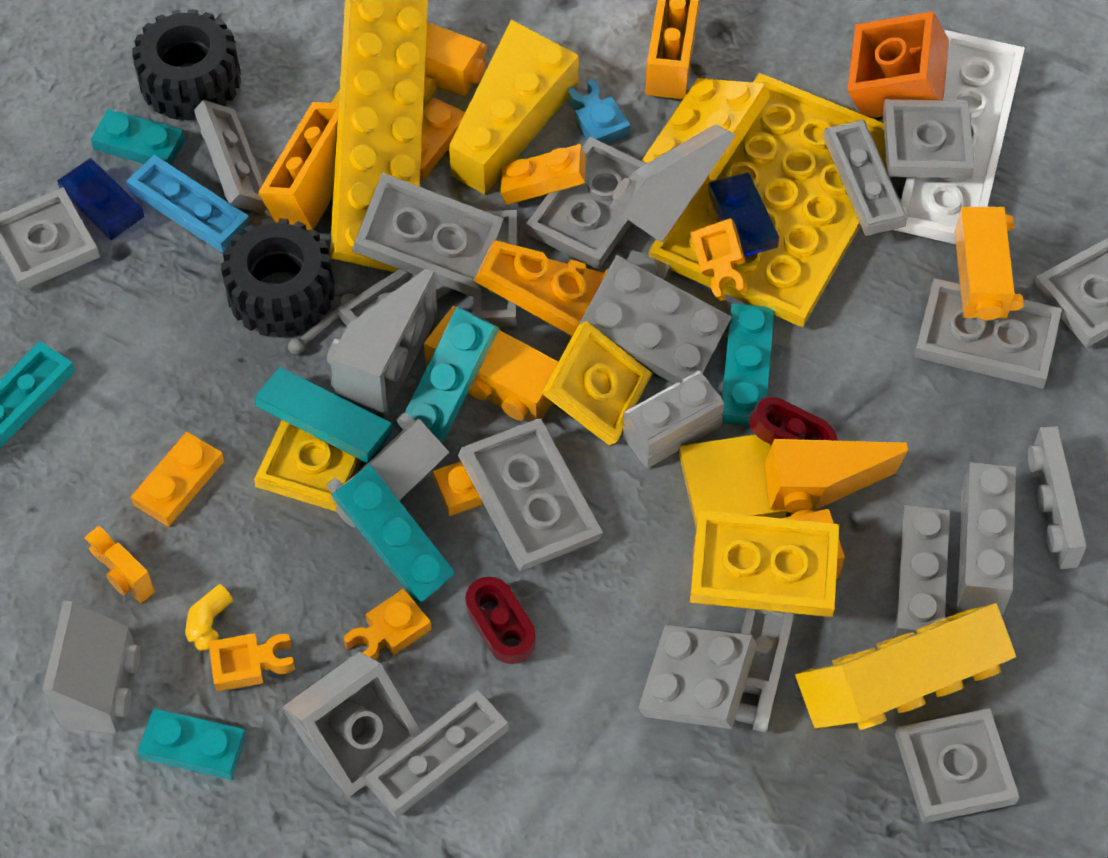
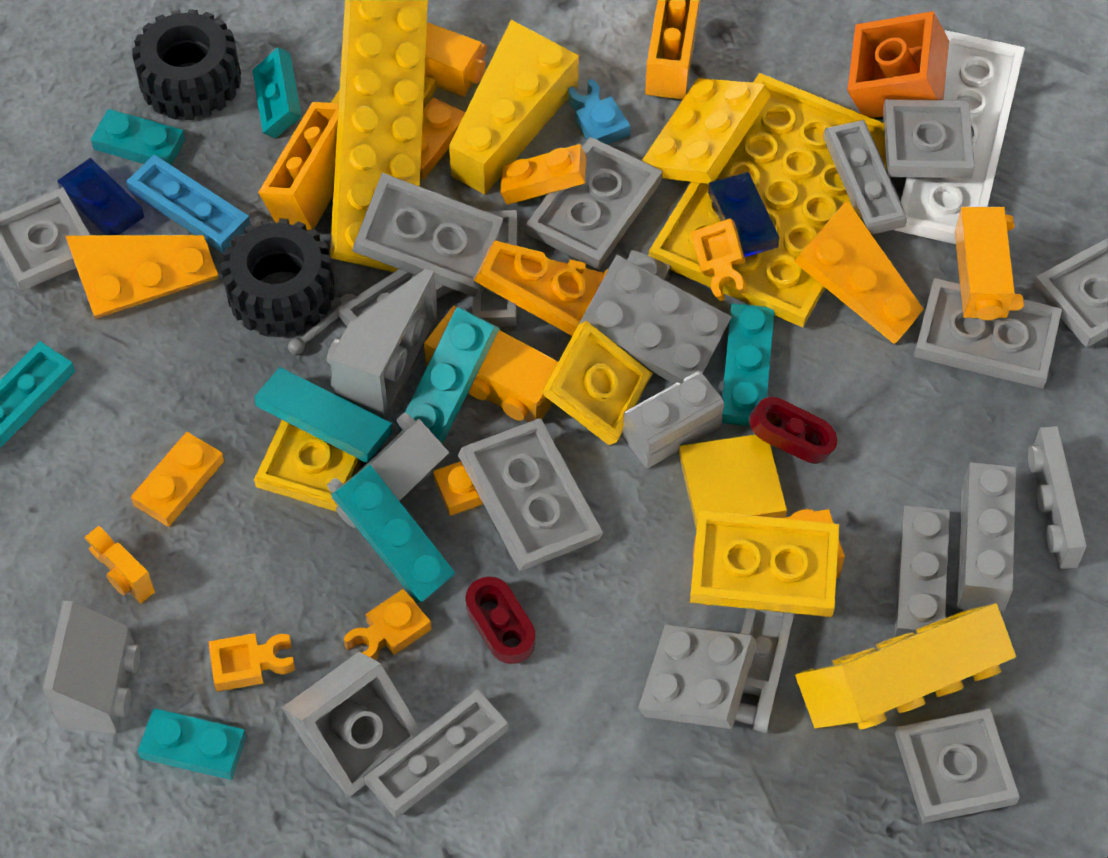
(138, 268): none -> light orange wing
(201, 617): yellow arm -> none
(231, 155): light grey plate -> none
(276, 93): none -> teal plate
(664, 187): light grey slope -> none
(823, 471): light orange slope -> none
(860, 274): none -> light orange wing

